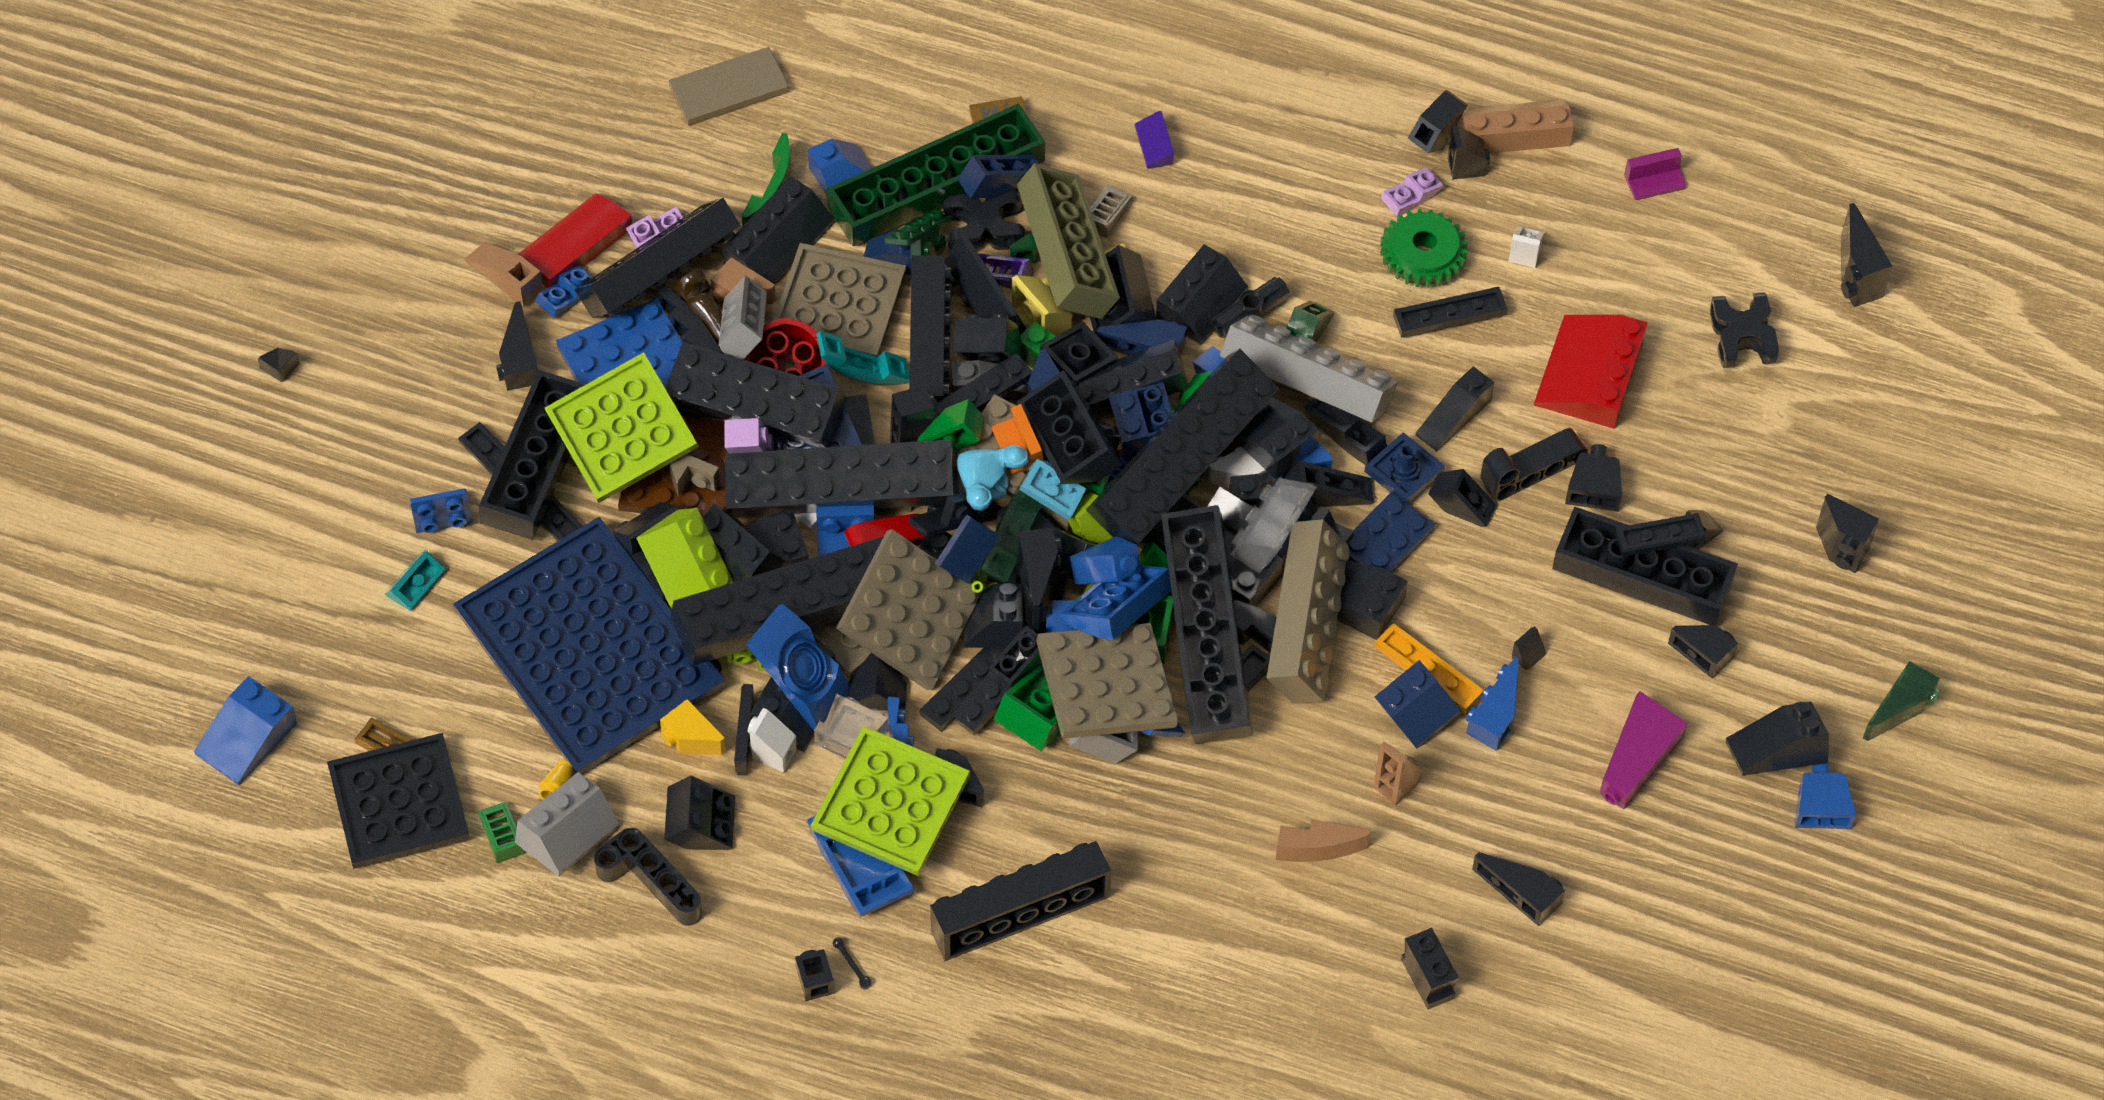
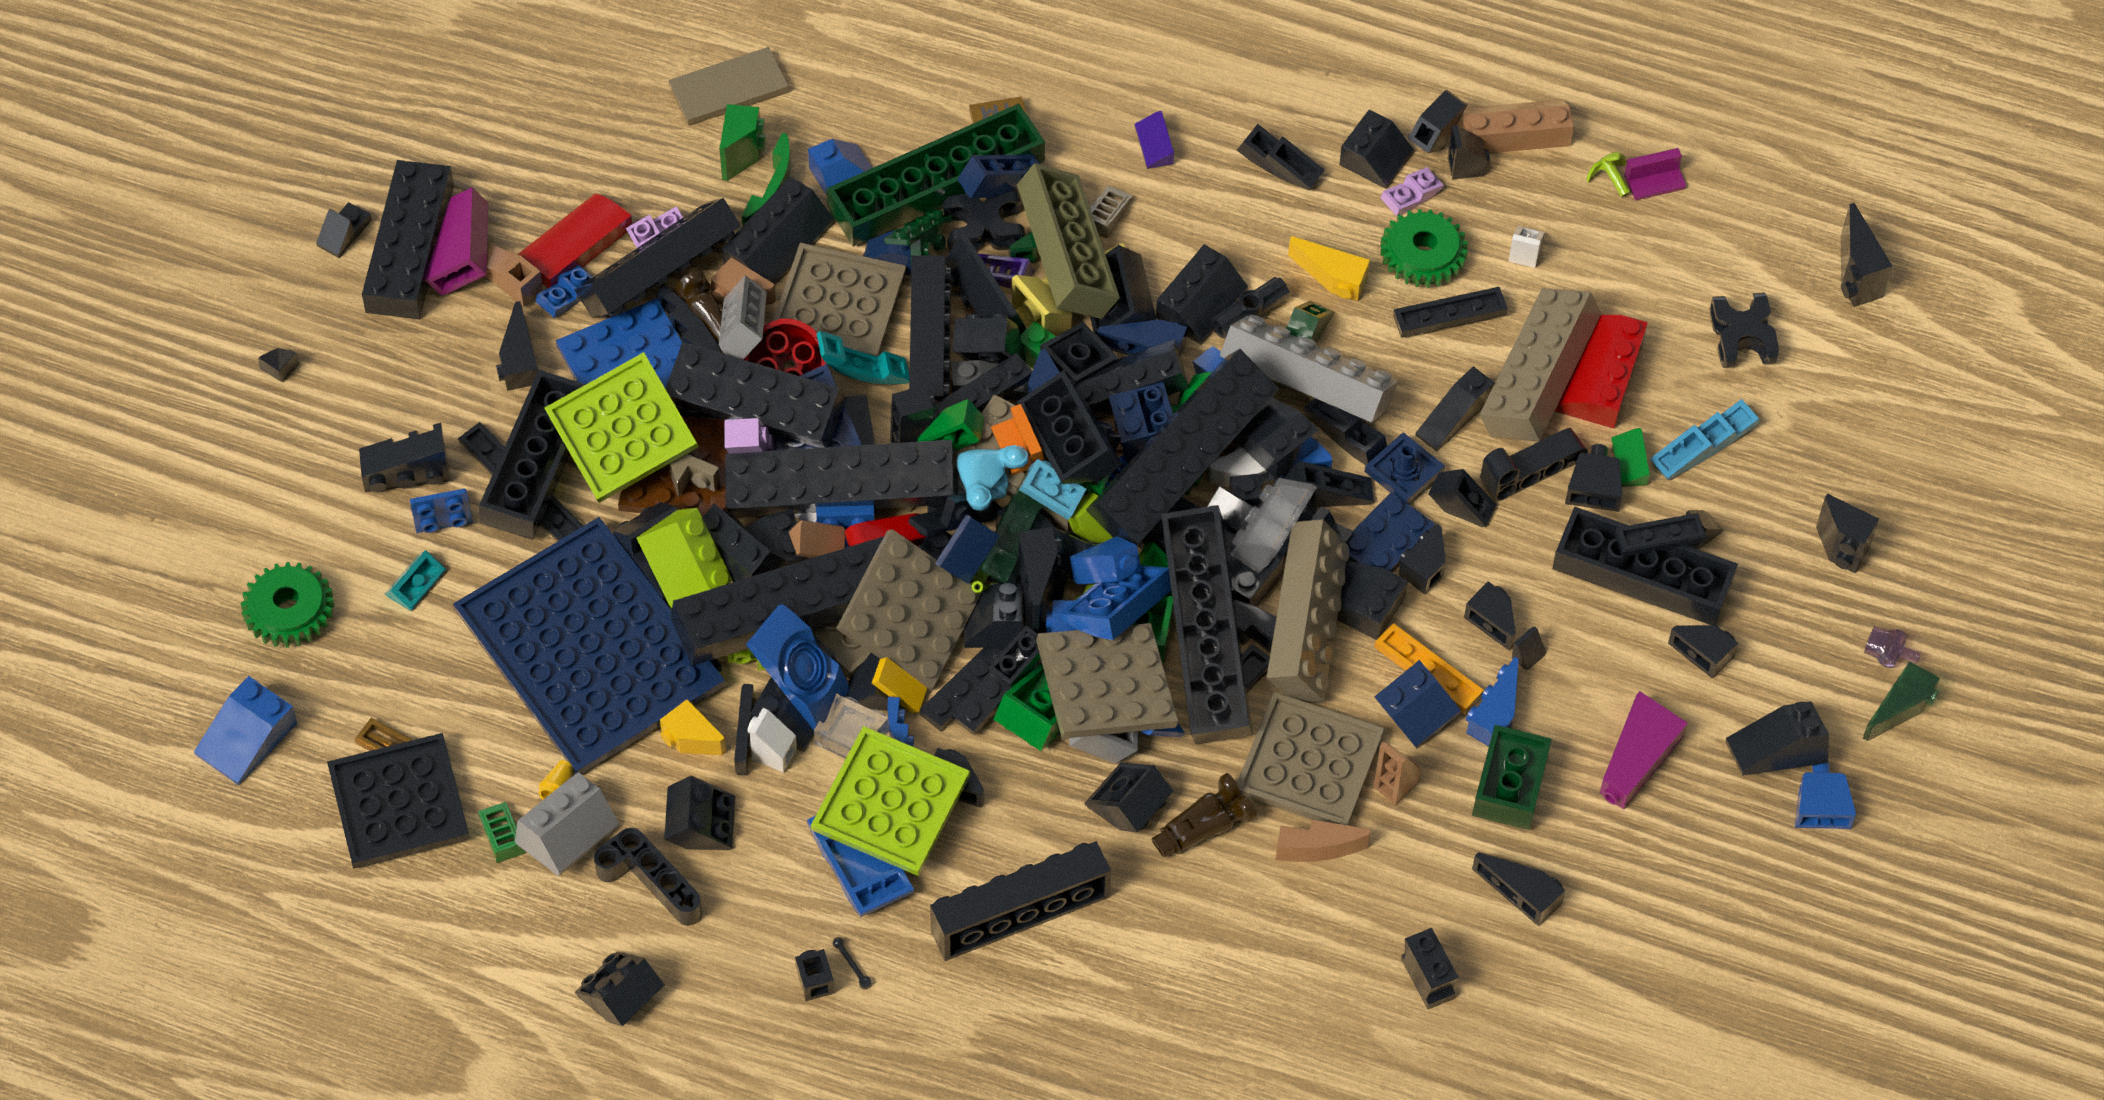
(291, 624): none -> green gear
(342, 229): none -> black slope
(405, 462): none -> black wedge
(407, 239): none -> black brick
(461, 244): none -> magenta slope
(620, 987): none -> black slope
(741, 139): none -> green slope
(816, 539): none -> medium nougat slope
(898, 683): none -> yellow tile
(1130, 796): none -> black slope
(1205, 818): none -> dark brown piece
(1280, 158): none -> black slope
(1309, 760): none -> dark tan plate
(1334, 269): none -> yellow slope
(1375, 149): none -> black slope
(1425, 562): none -> black slope
(1493, 614): none -> black slope
(1511, 777): none -> dark green slope
(1540, 364): none -> dark tan brick
(1608, 164): none -> lime plant
(1631, 452): none -> green slope
(1705, 441): none -> dark azure slope
(1889, 647): none -> piece

